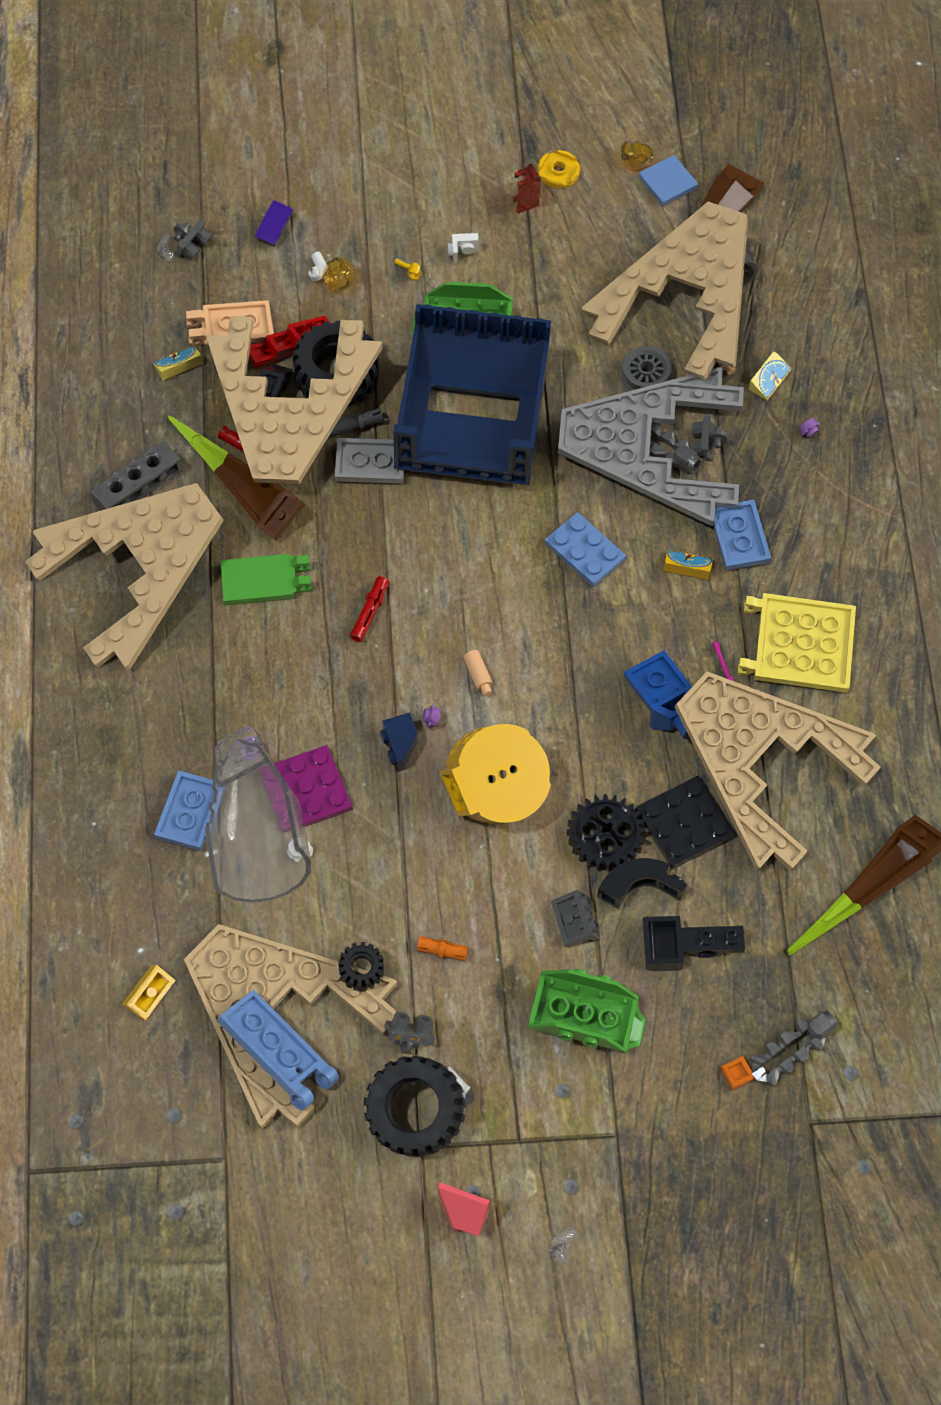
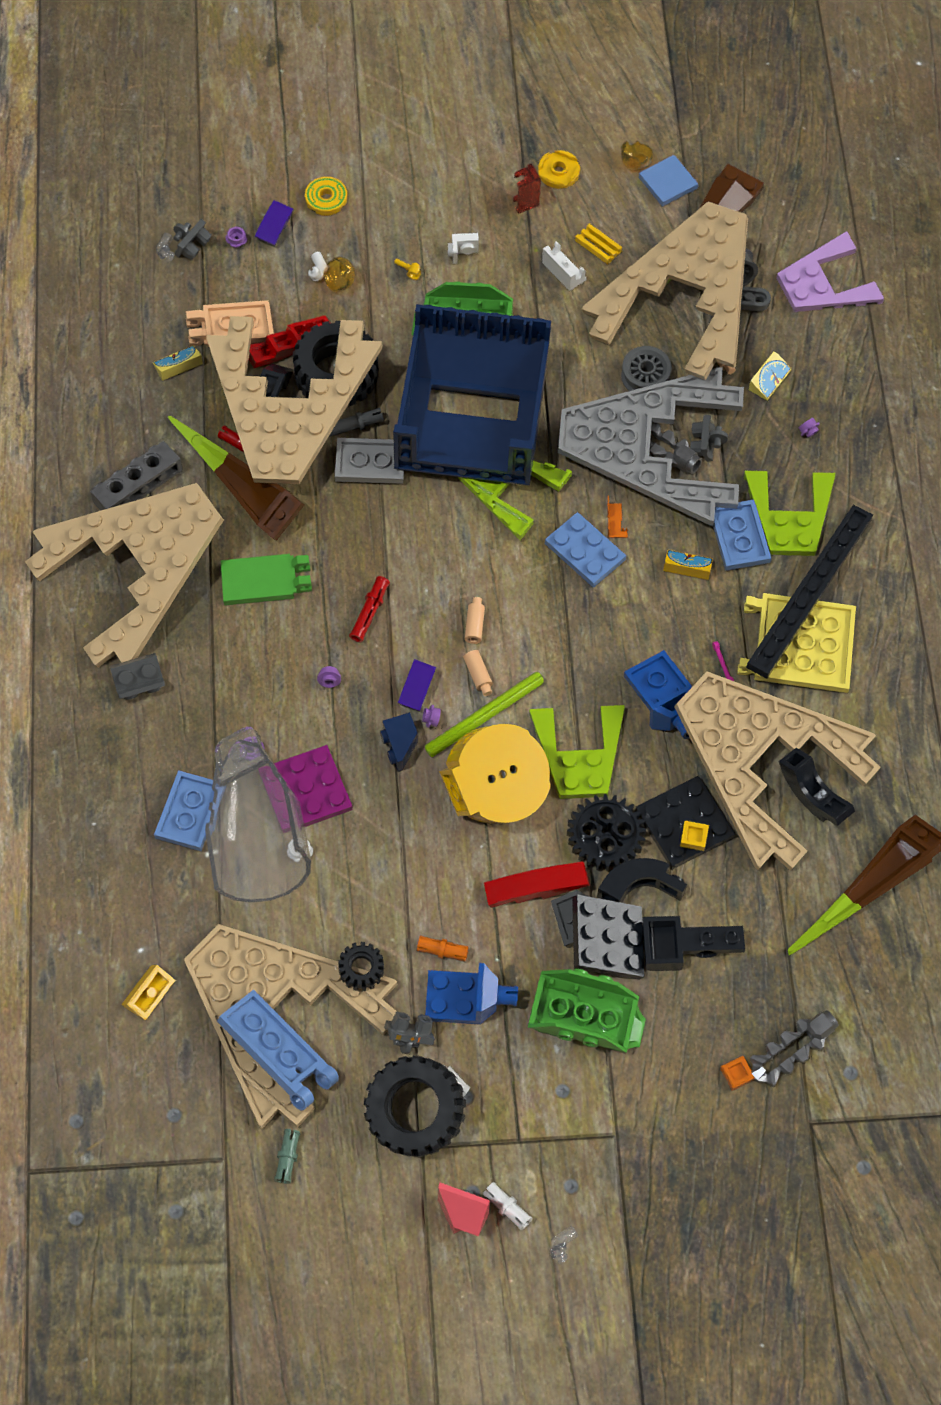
(137, 676): none -> dark grey bracket
(236, 232): none -> medium lavender plate
(287, 1156): none -> sand green pin
(323, 186): none -> yellow tile
(329, 677): none -> medium lavender plate
(416, 685): none -> dark purple slope
(466, 996): none -> blue plate
(474, 621): none -> light nougat cylinder
(484, 714): none -> lime axle
(490, 491): none -> lime wing
(507, 1206): none -> white pin
(536, 883): none -> red slope
(562, 267): none -> white hinge
(580, 771): none -> lime wing
(601, 241): none -> yellow tile
(607, 937): none -> plate
(614, 512): none -> orange piece
(694, 835): none -> yellow plate
(751, 295): none -> dark grey plate
(791, 531): none -> lime wing
(809, 288): none -> lavender wing
(809, 592): none -> black plate
(811, 790): none -> black arch

